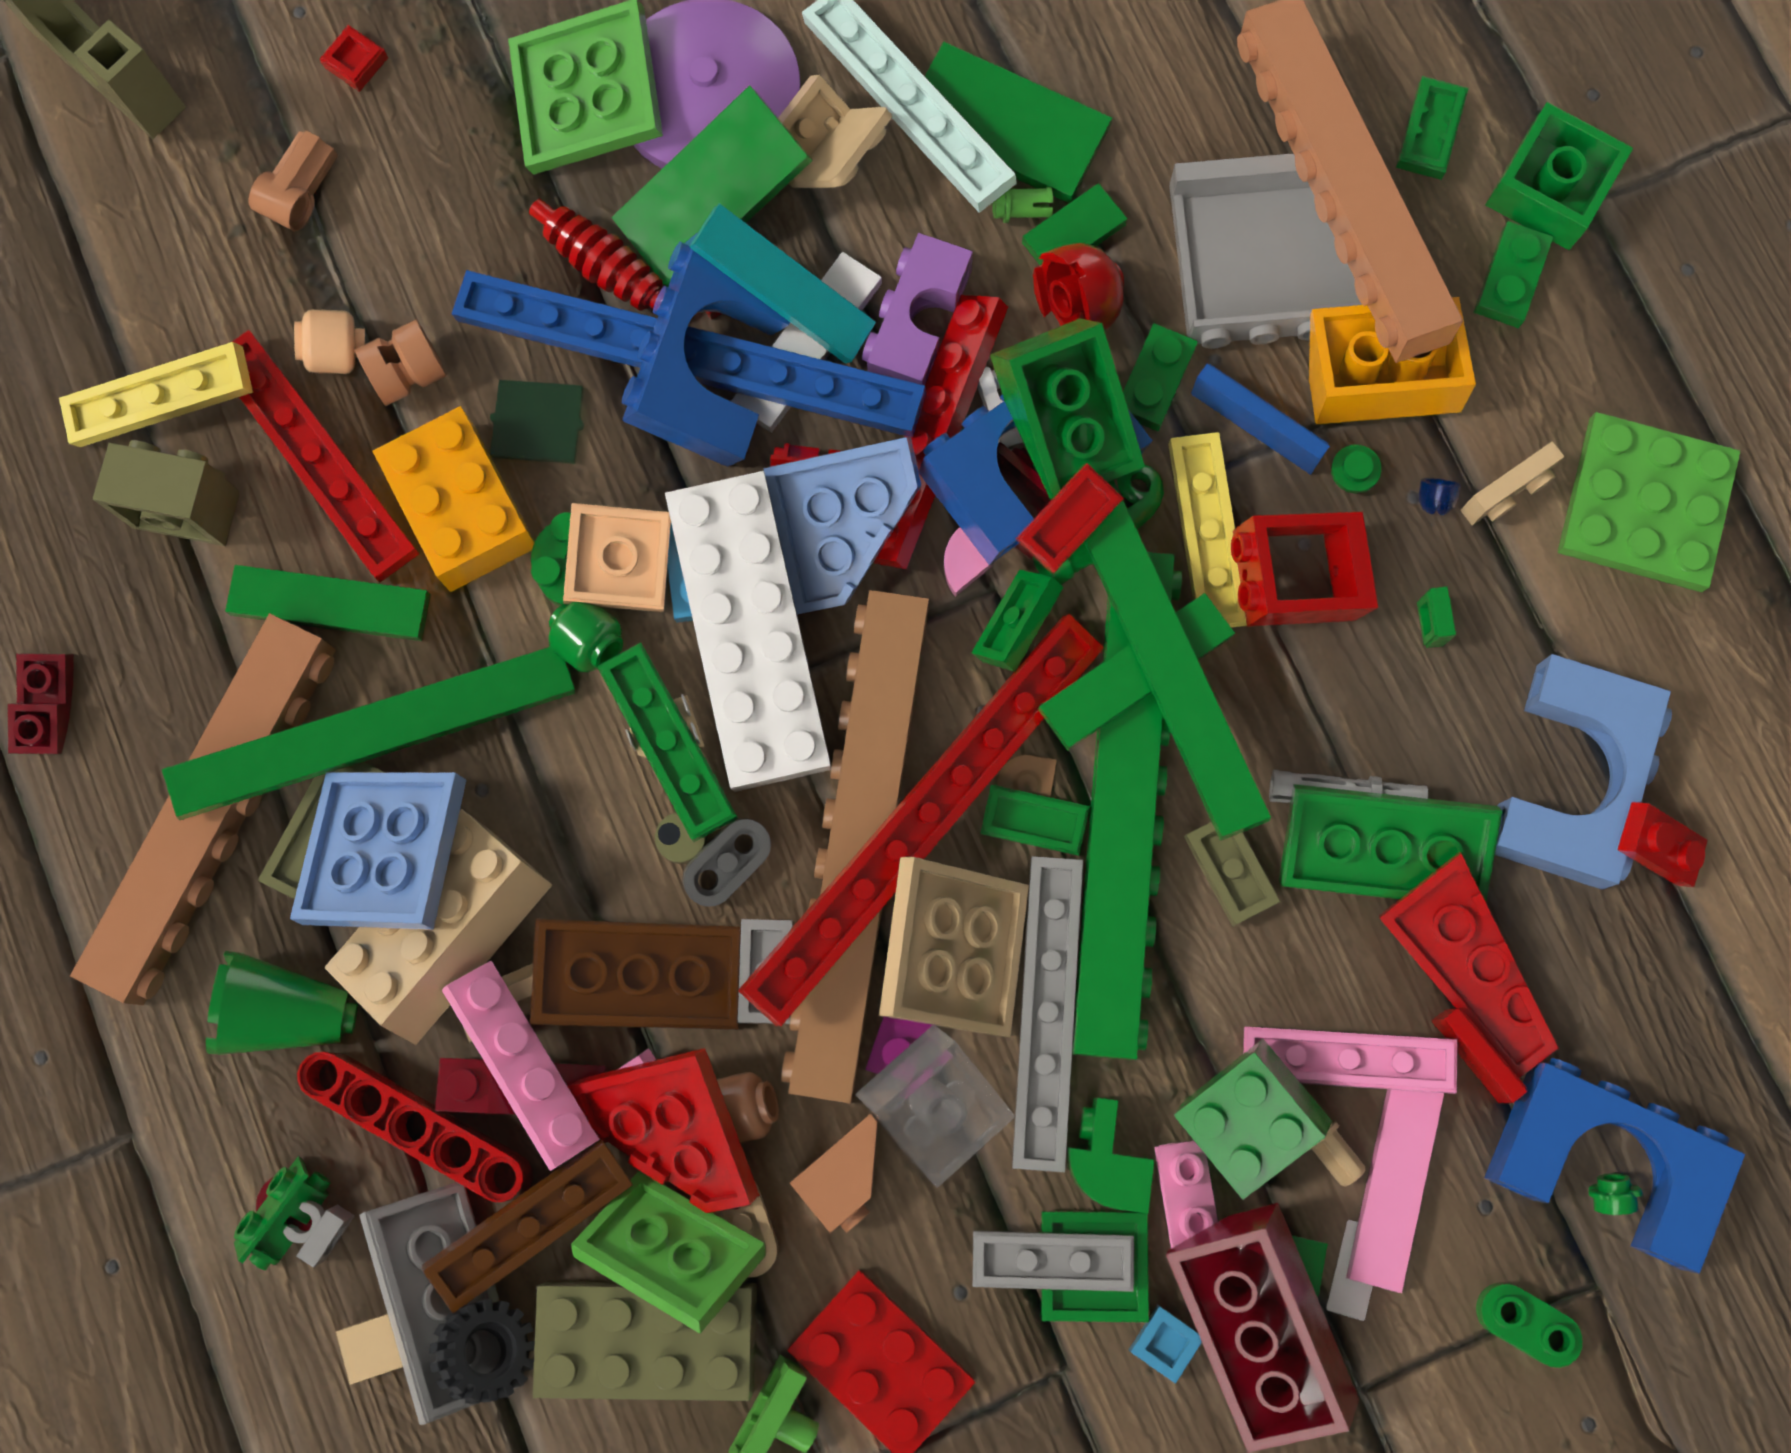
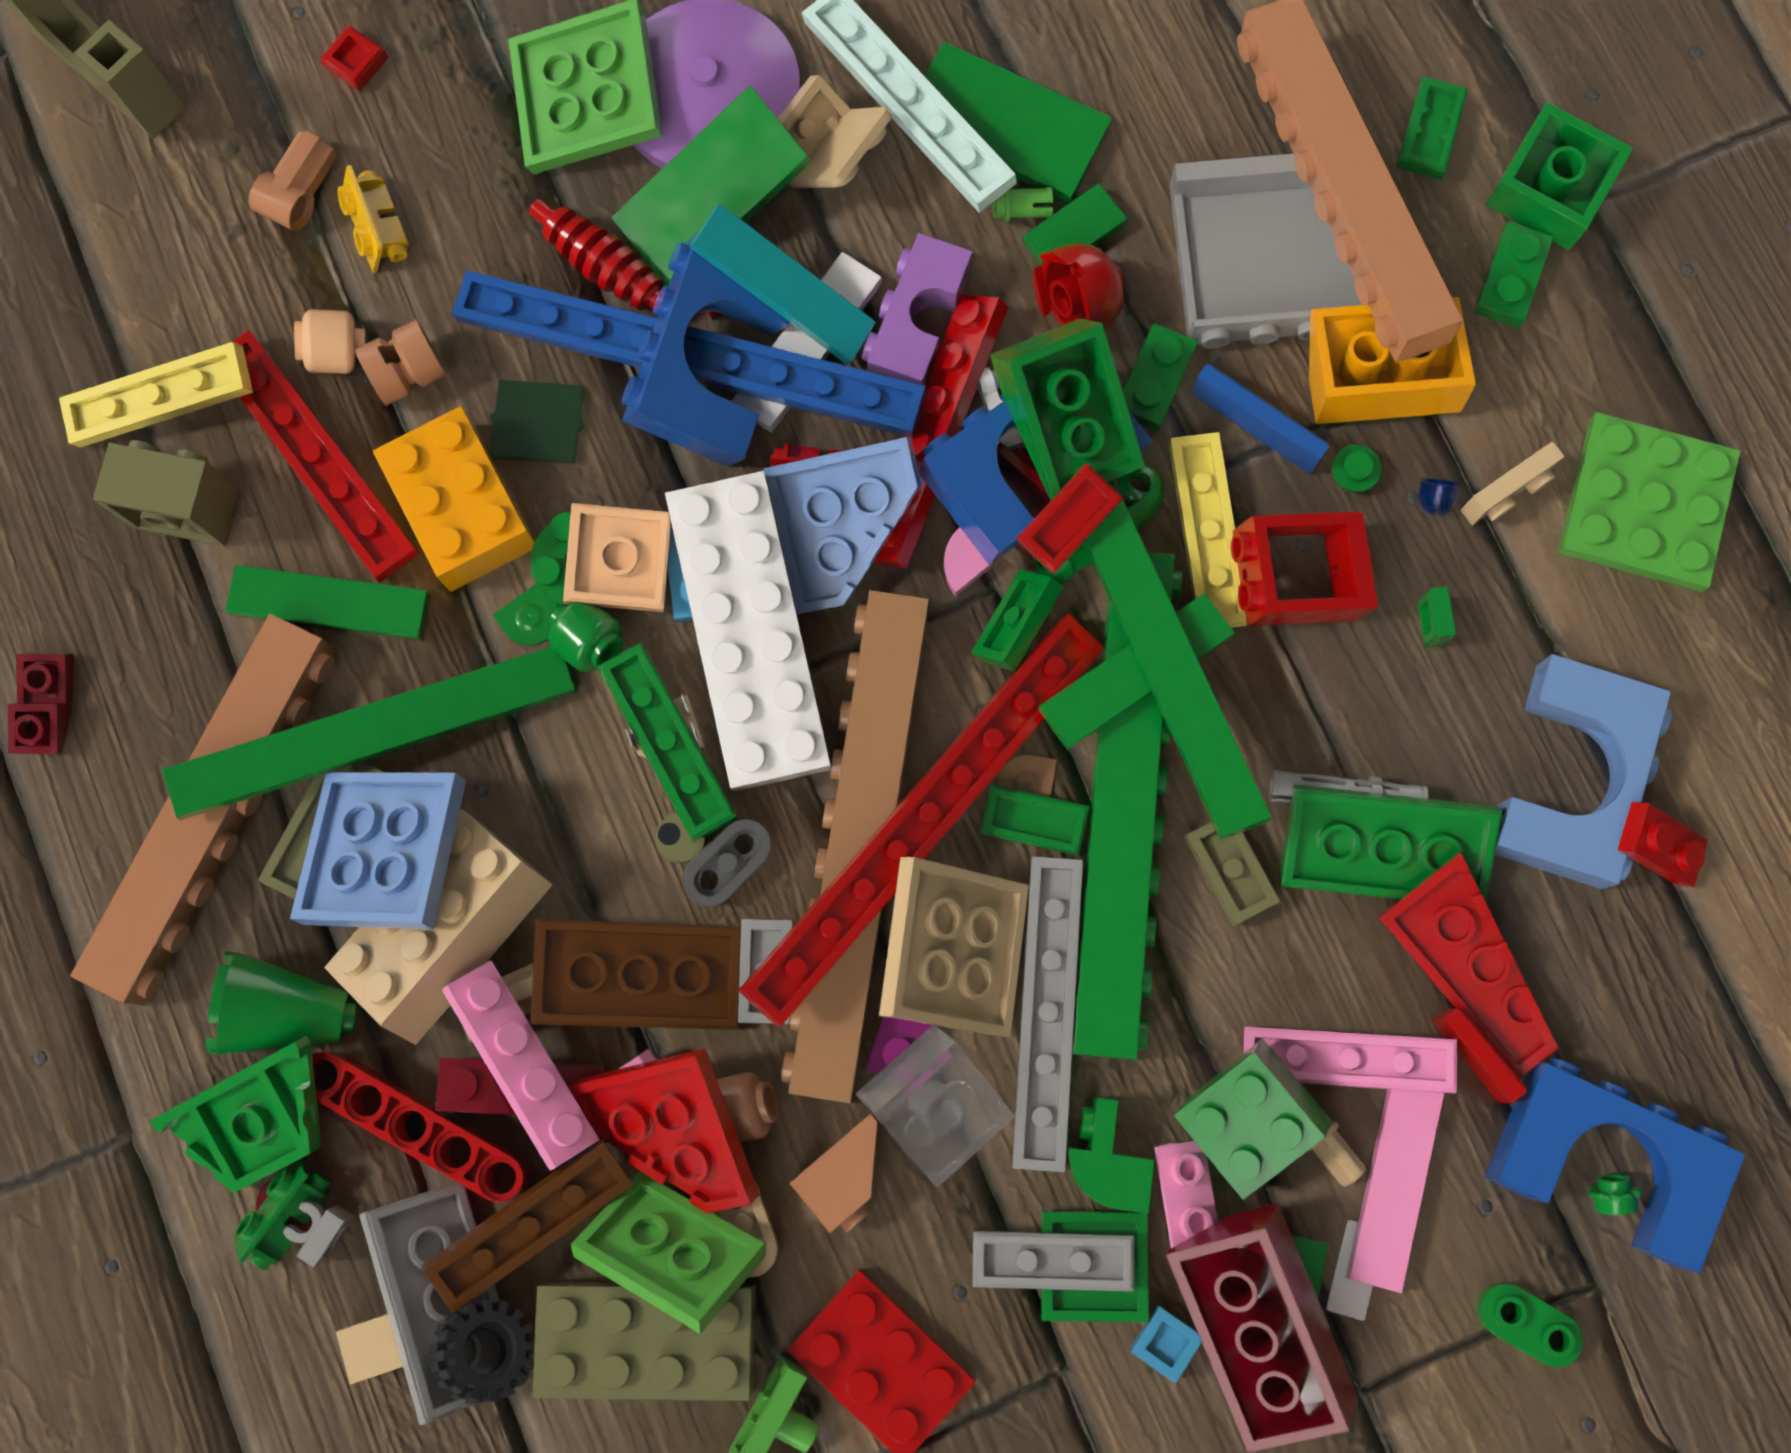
(252, 1118): none -> green wing
(364, 201): none -> yellow hinge
(527, 617): none -> green piece

